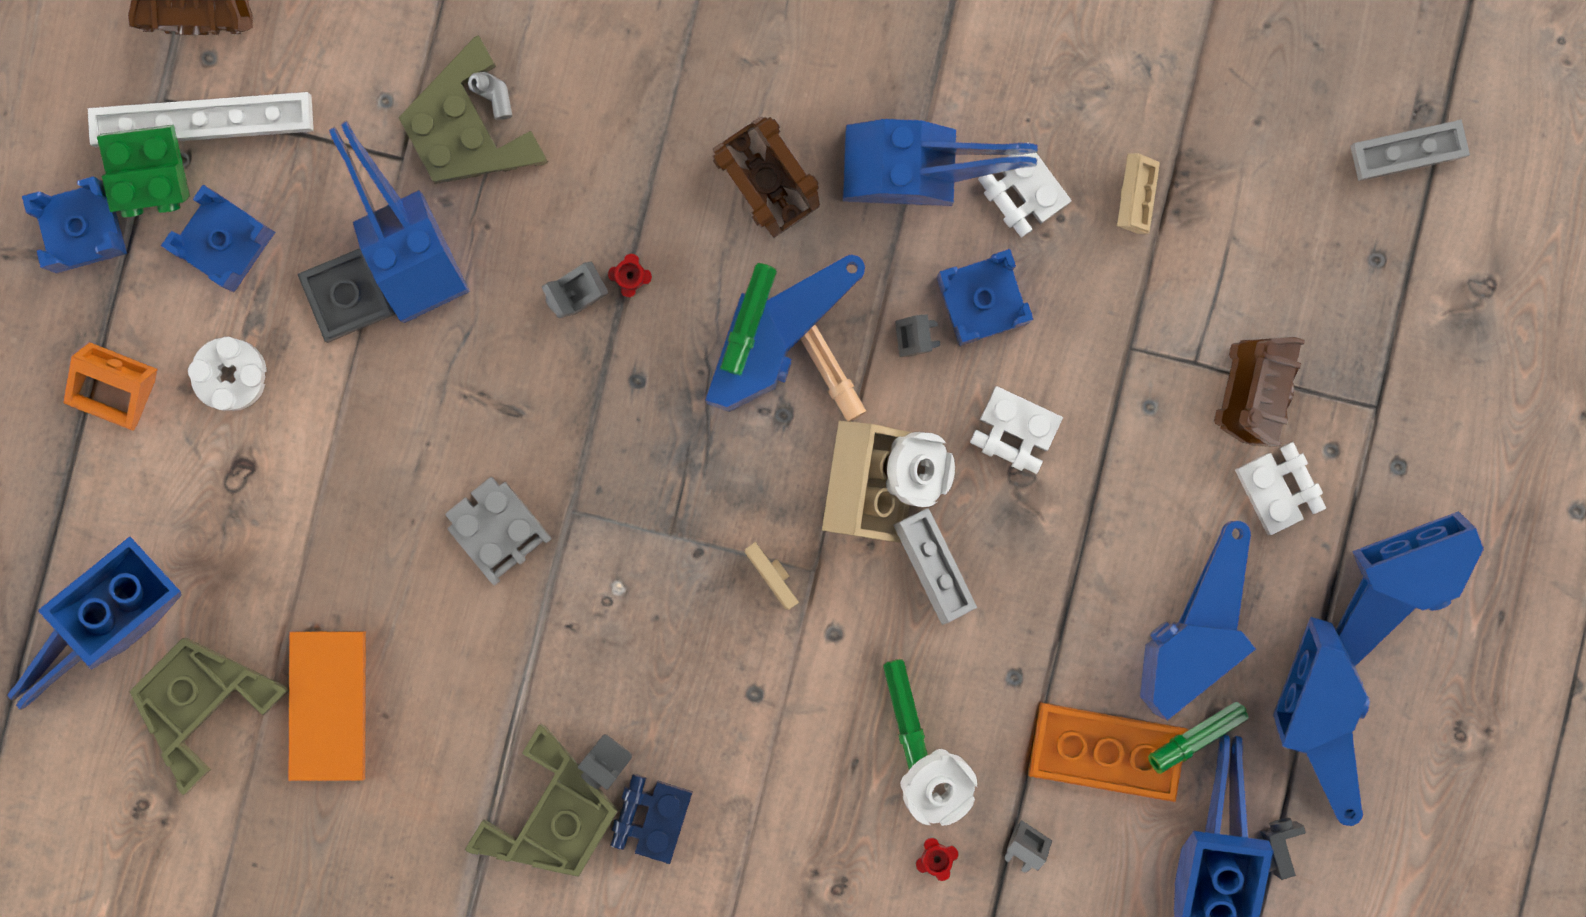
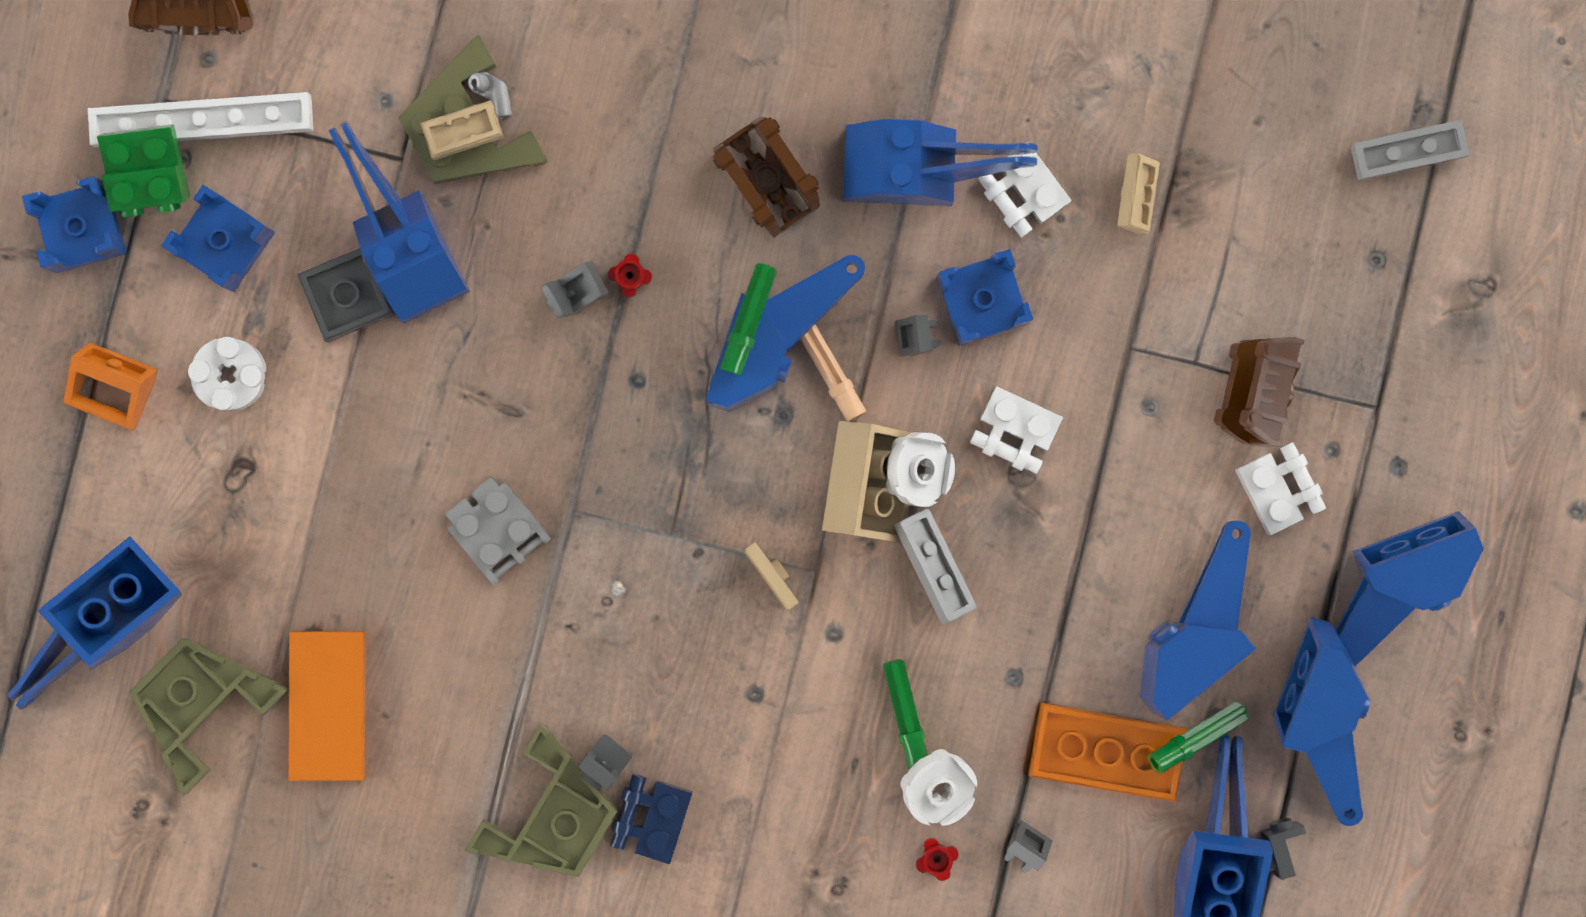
(462, 130): none -> tan plate

